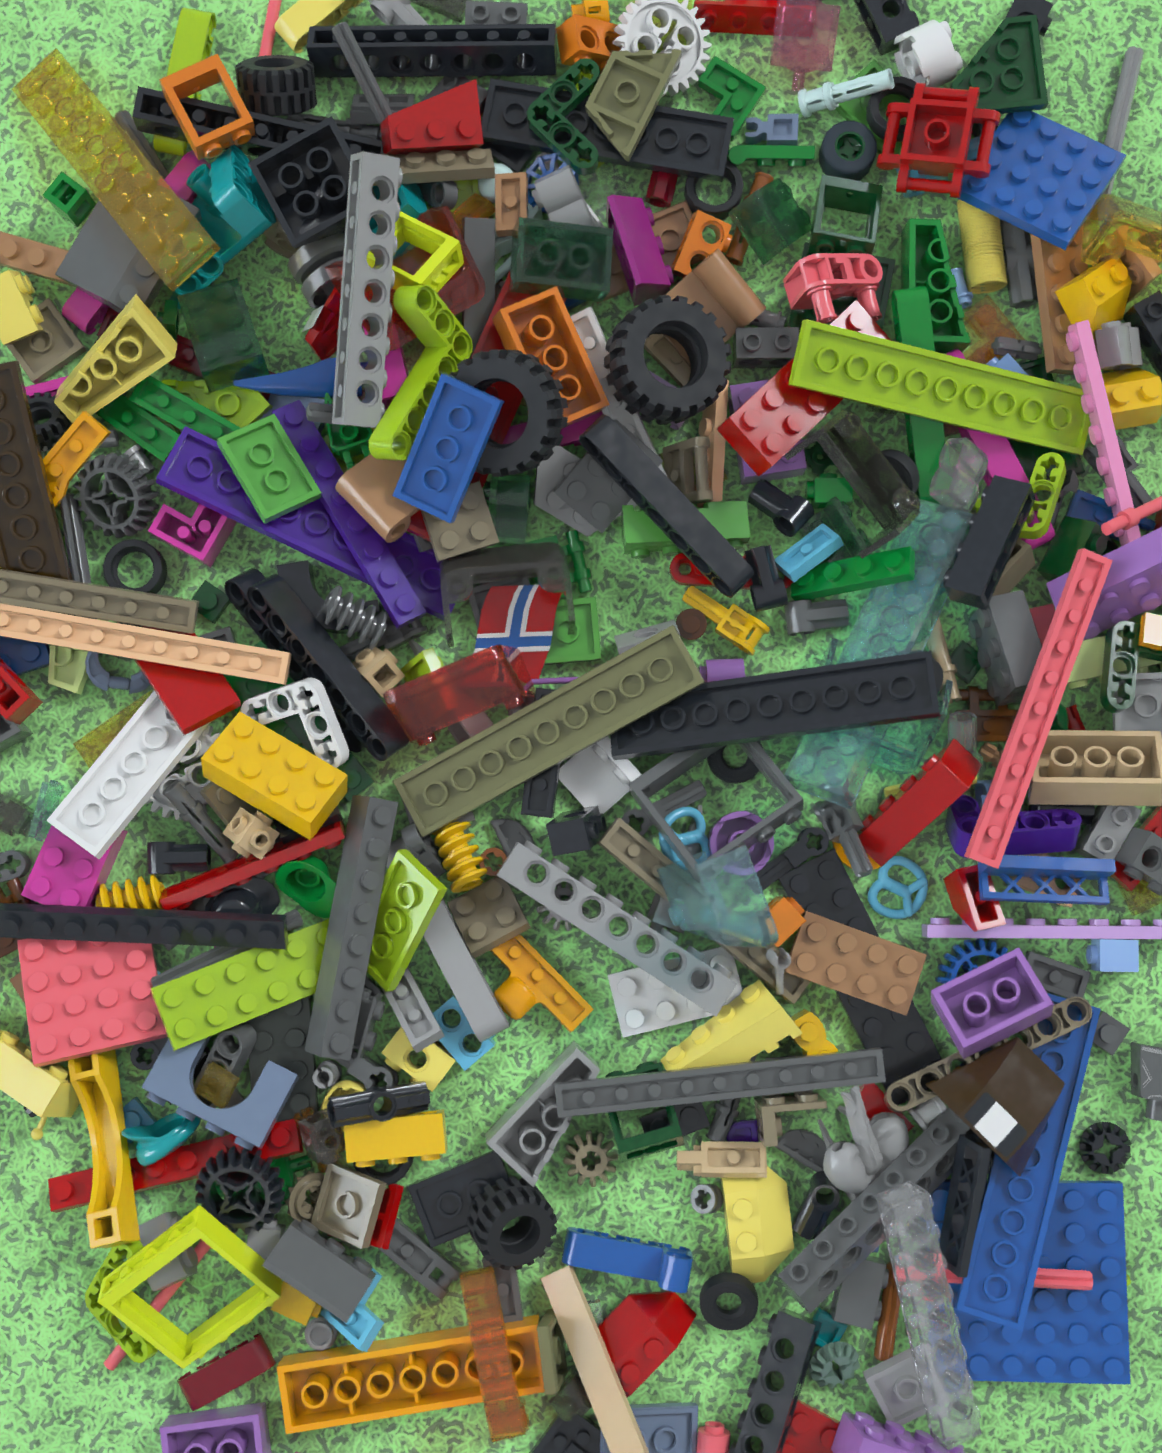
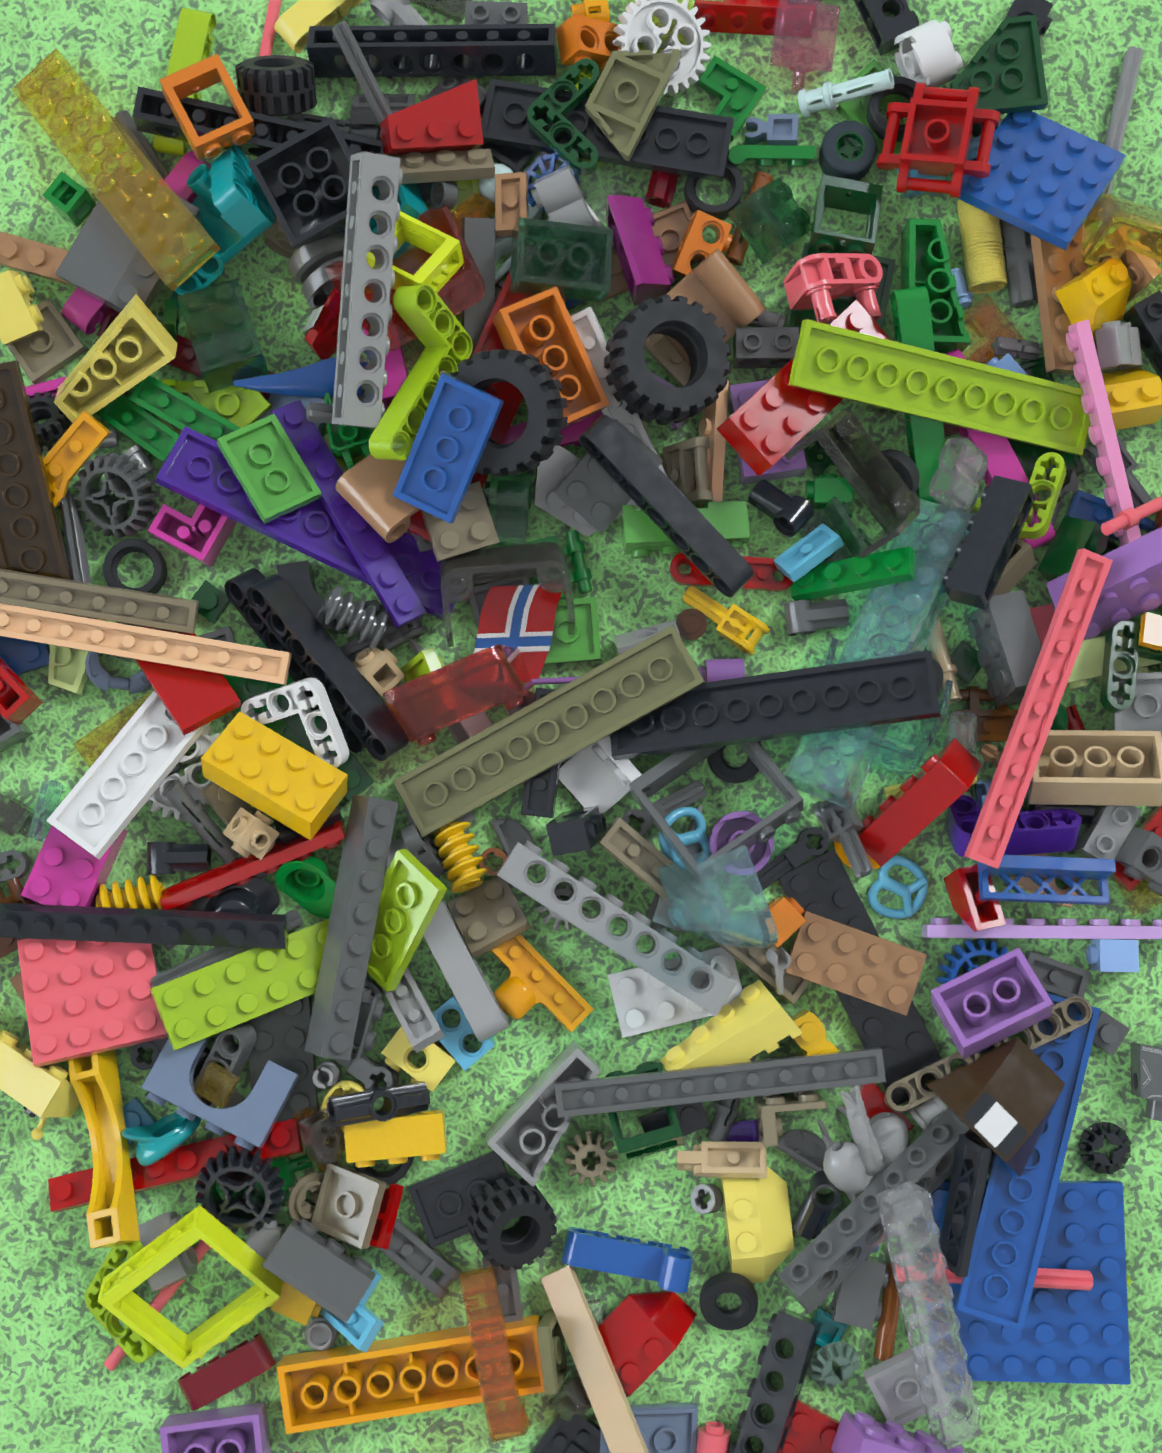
(766, 587): black piece -> none

